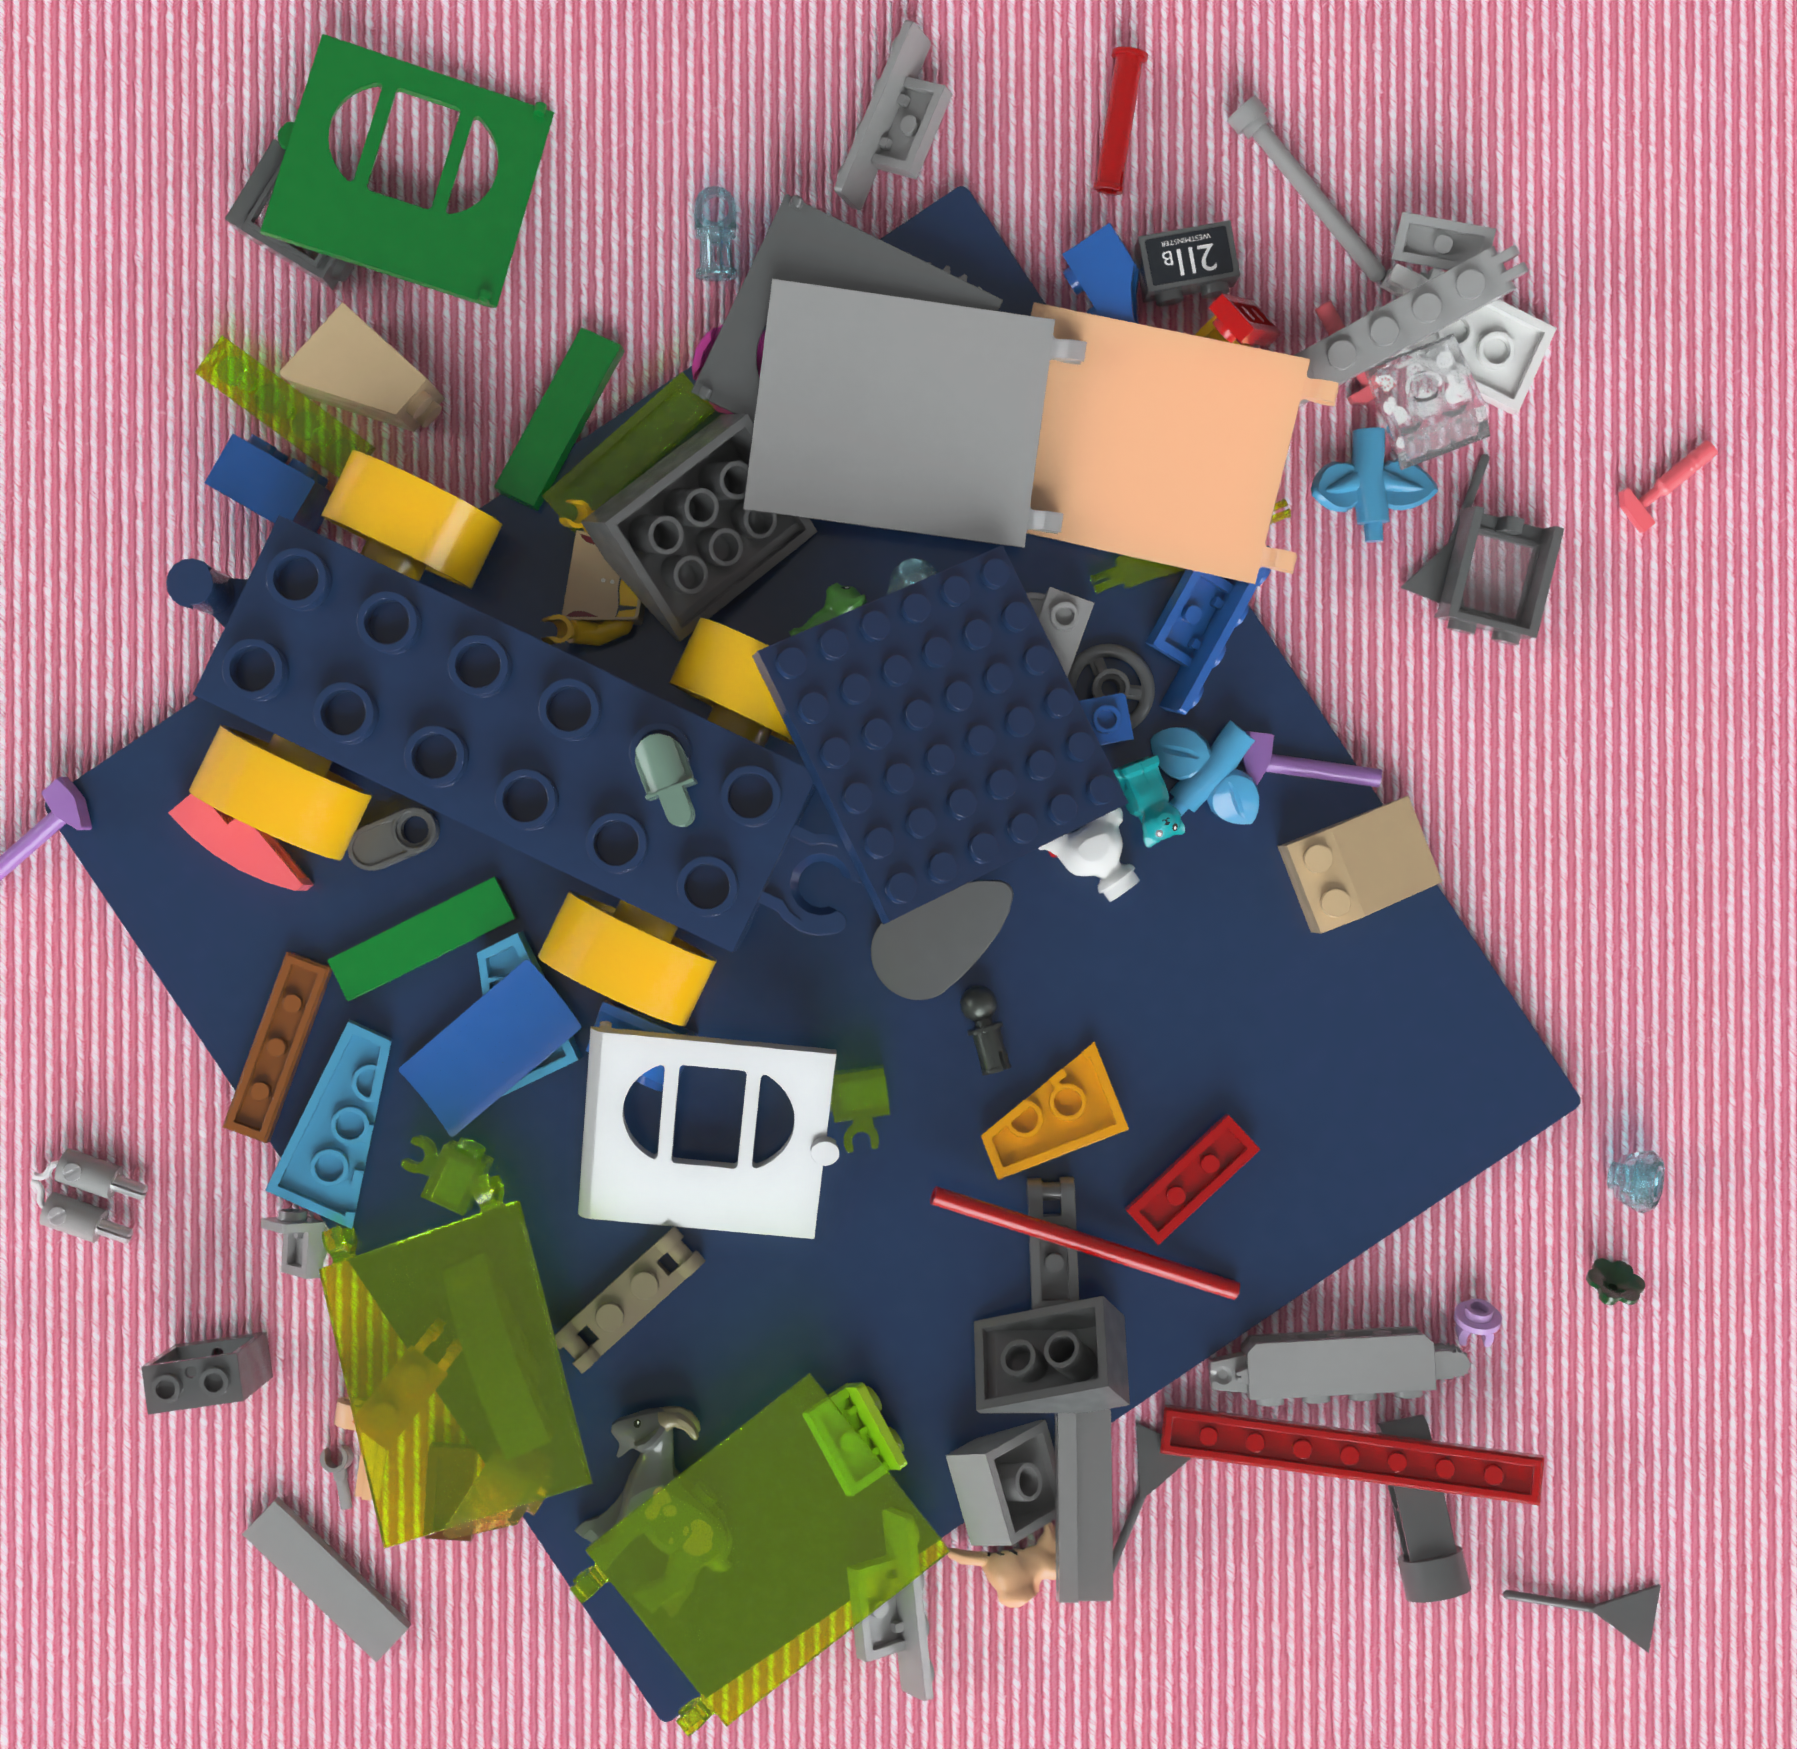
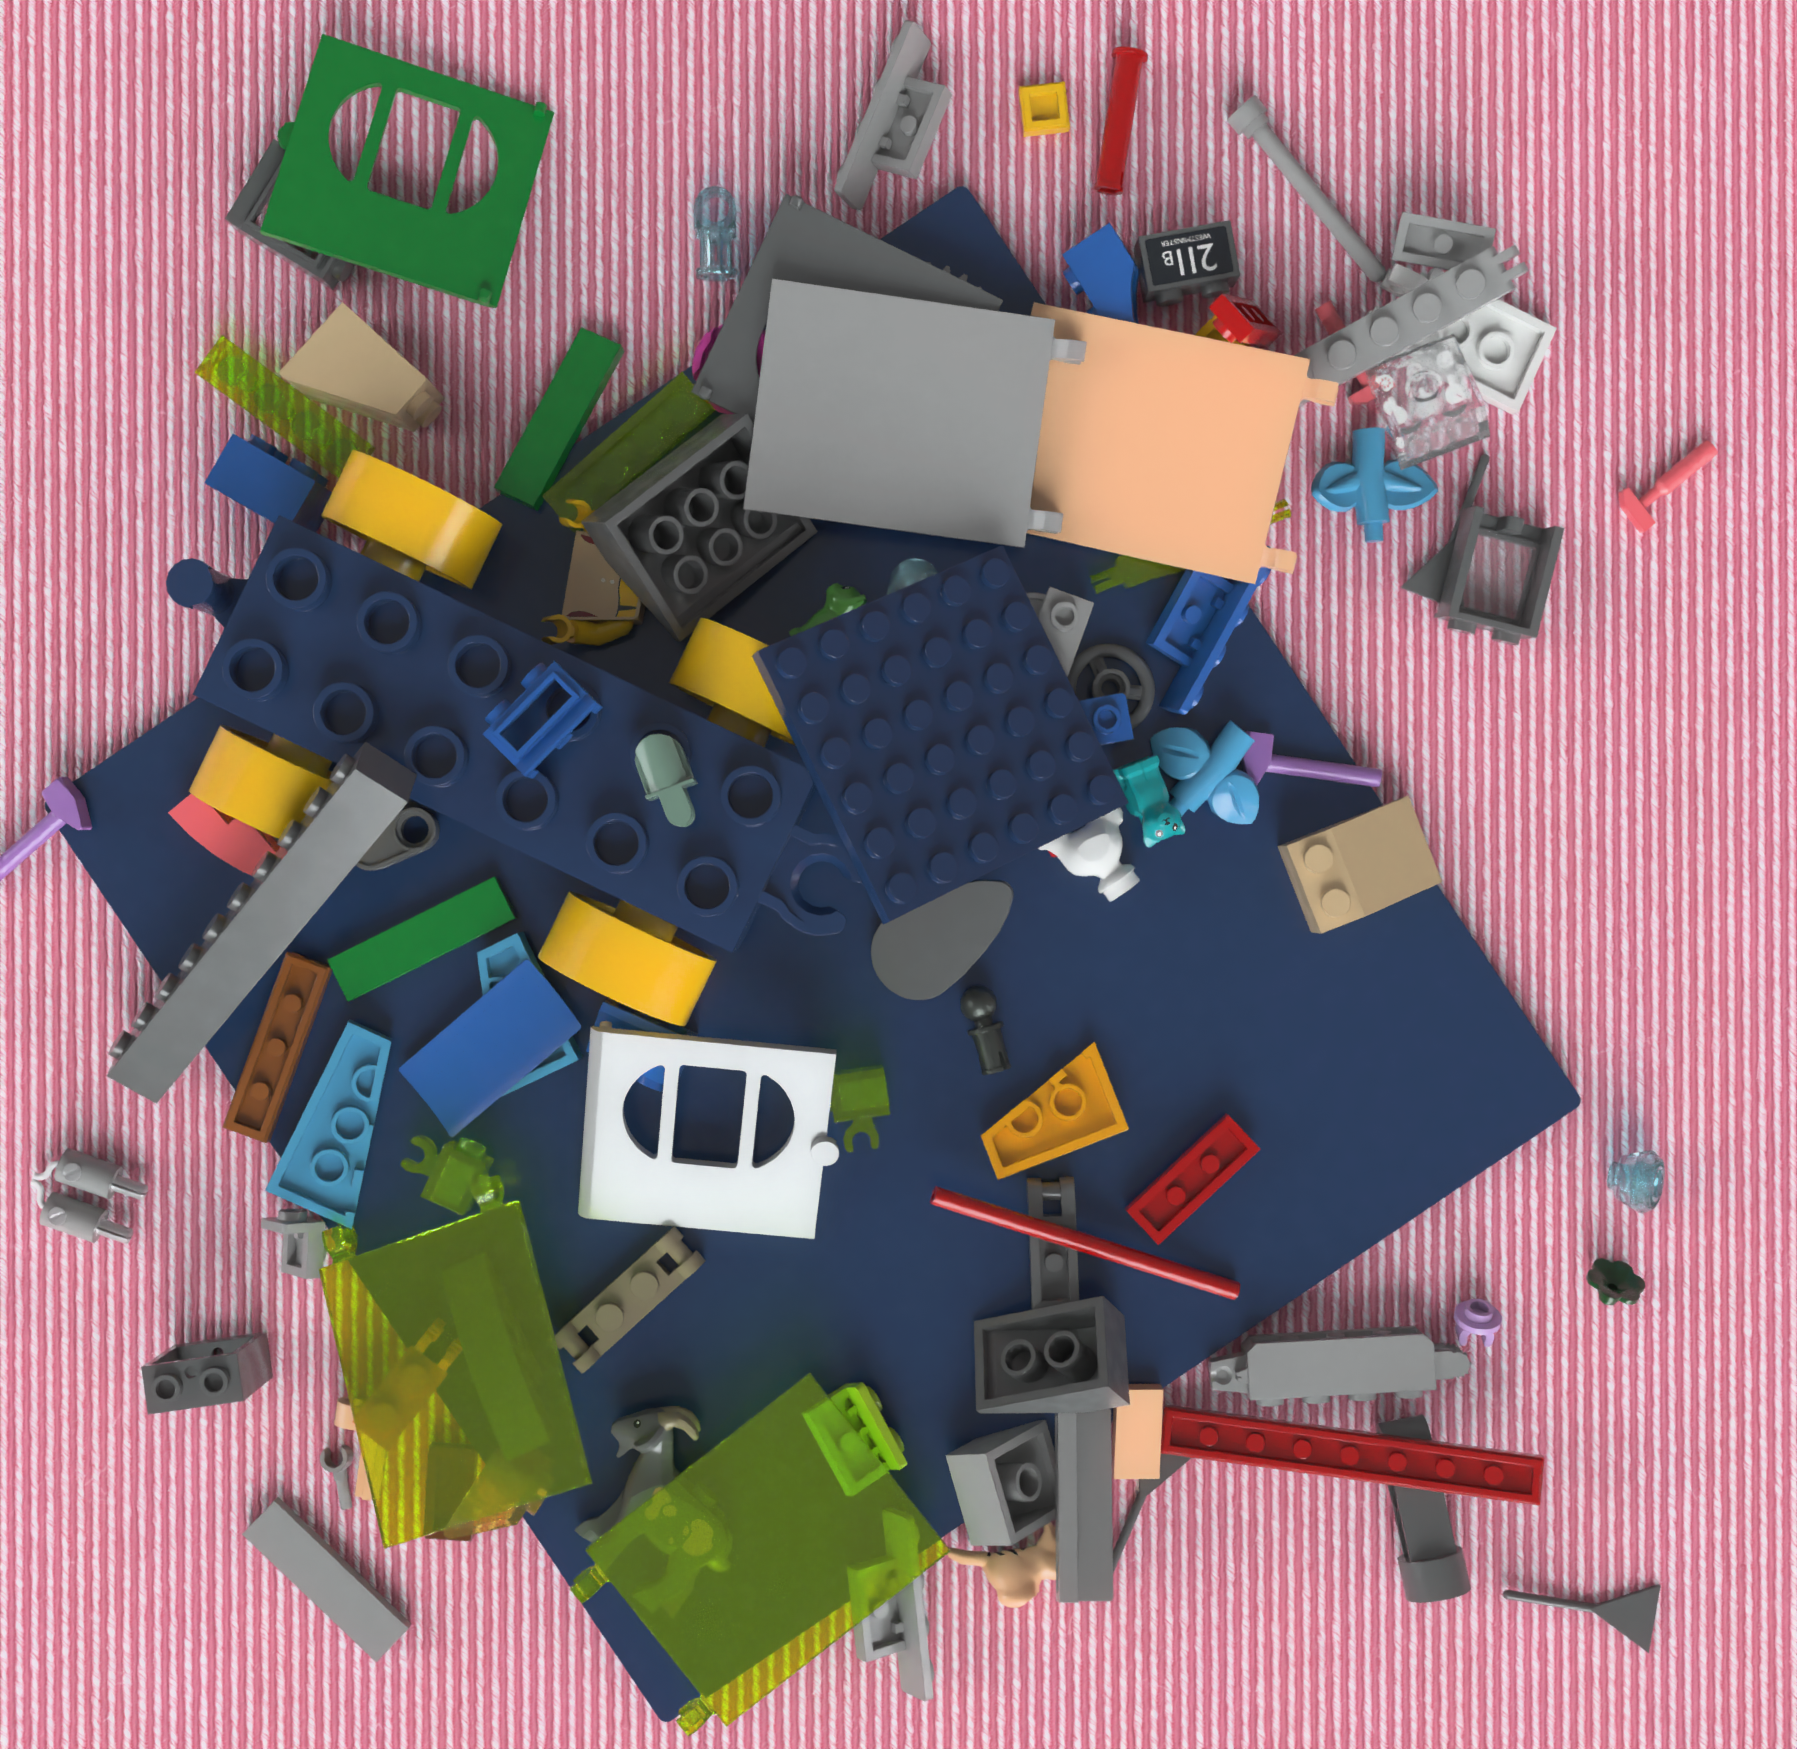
(261, 920): none -> brick
(554, 732): none -> blue window
(1044, 109): none -> yellow tile
(1138, 1434): none -> light nougat tile

